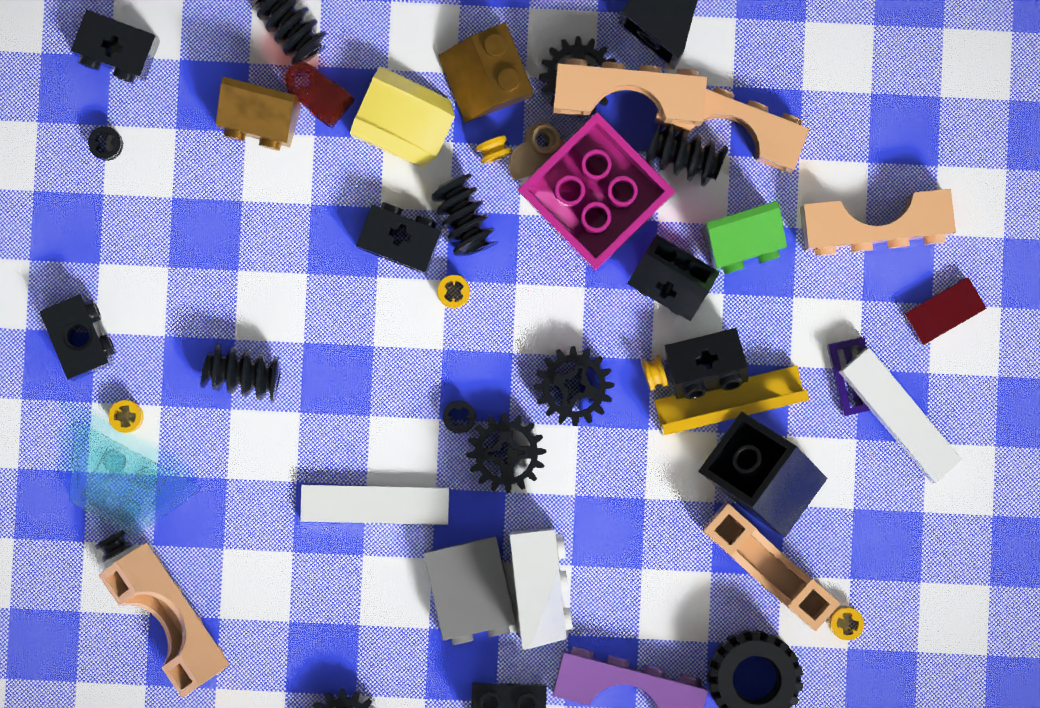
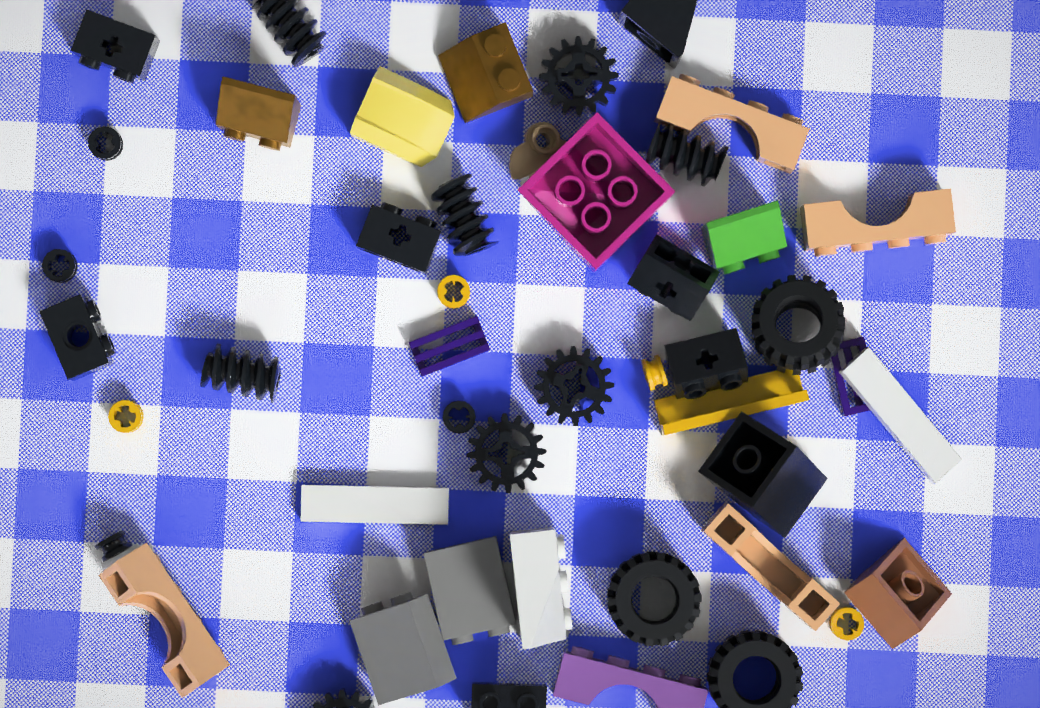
(52, 257): none -> black bush
(122, 483): clear light blue wing -> none
(323, 96): clear red piece -> none
(402, 648): none -> light grey brick
(420, 357): none -> dark purple tile
(493, 150): yellow bush -> none
(677, 95): light nougat arch -> none
(686, 605): none -> black tyre
(802, 295): none -> black tyre
(898, 594): none -> nougat slope
(944, 311): dark red tile -> none

